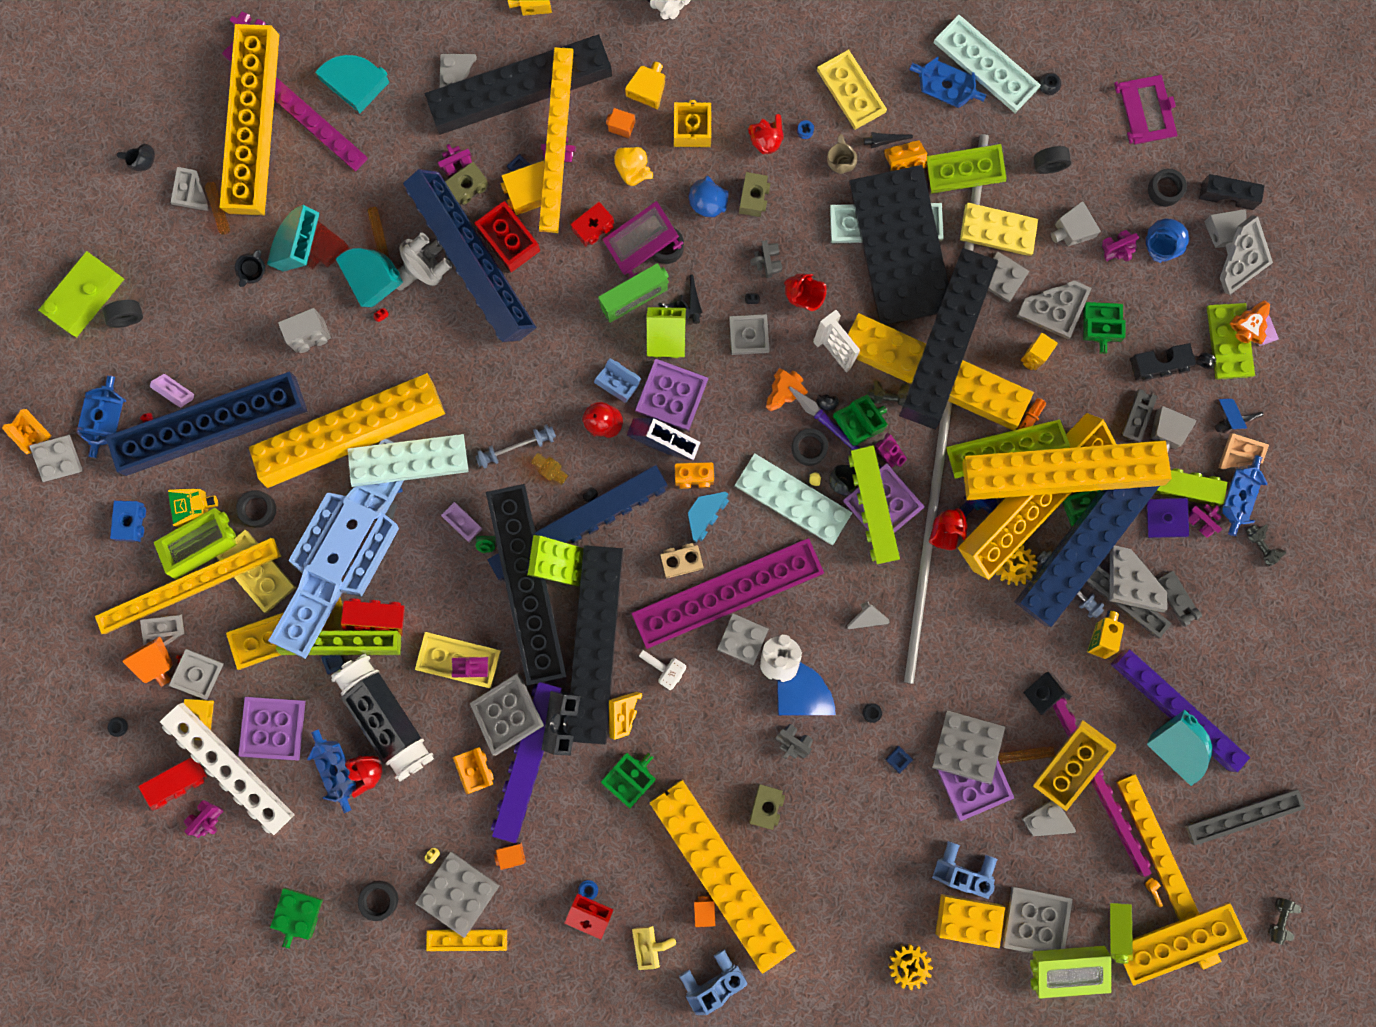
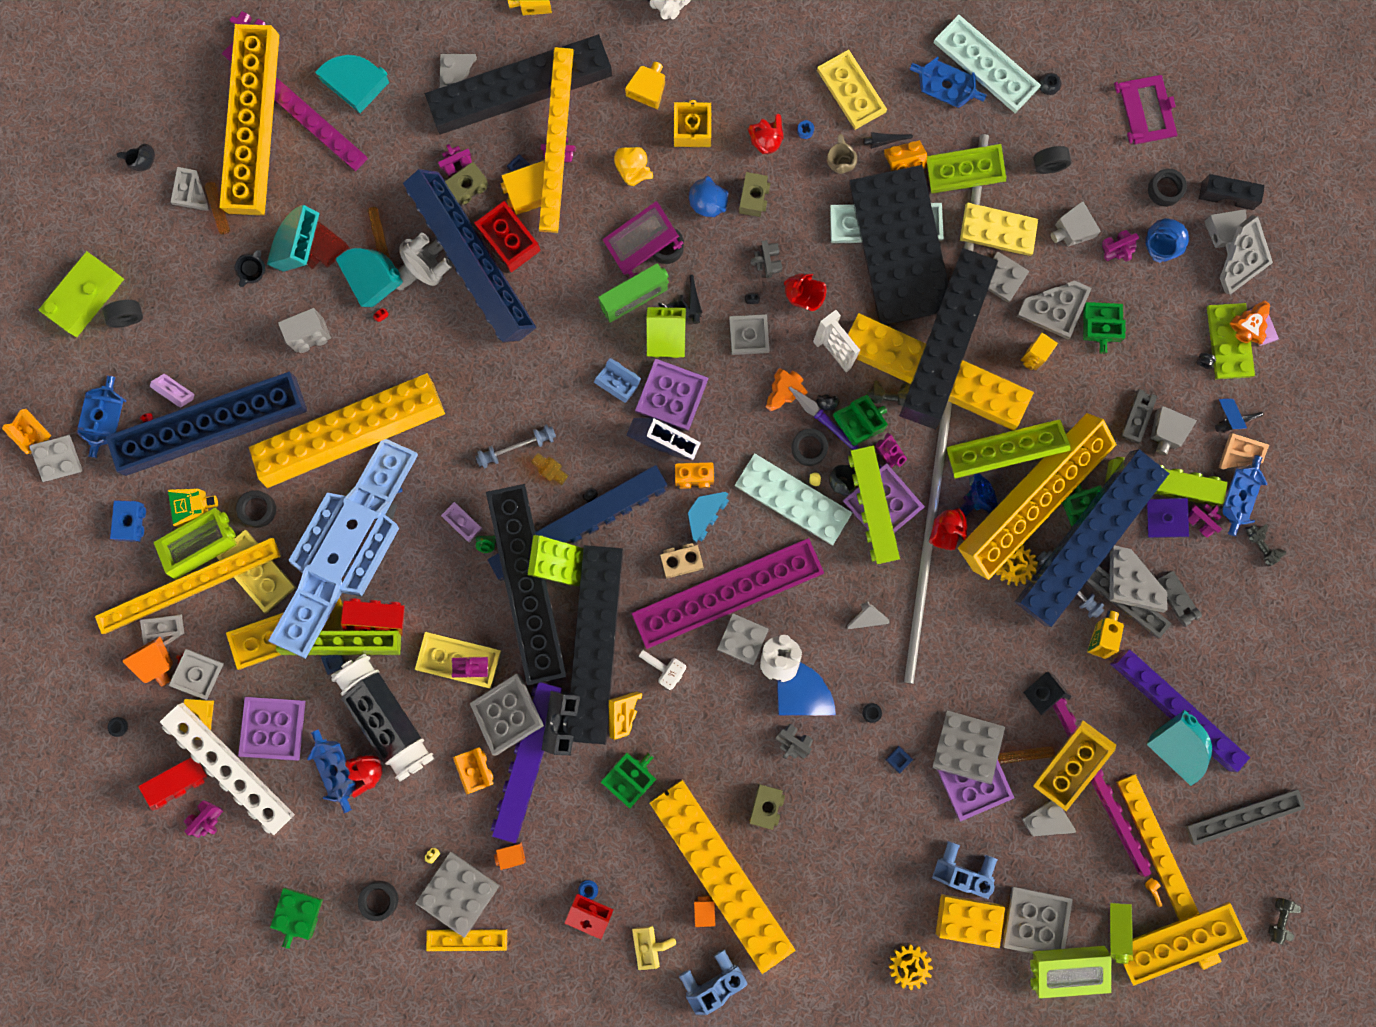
(407, 460): light aqua plate -> none
(595, 215): red brick -> none
(606, 423): red helmet -> none
(620, 123): orange brick -> none
(1033, 414): orange axle -> none
(1066, 470): yellow brick -> none
(1179, 359): black arch -> none

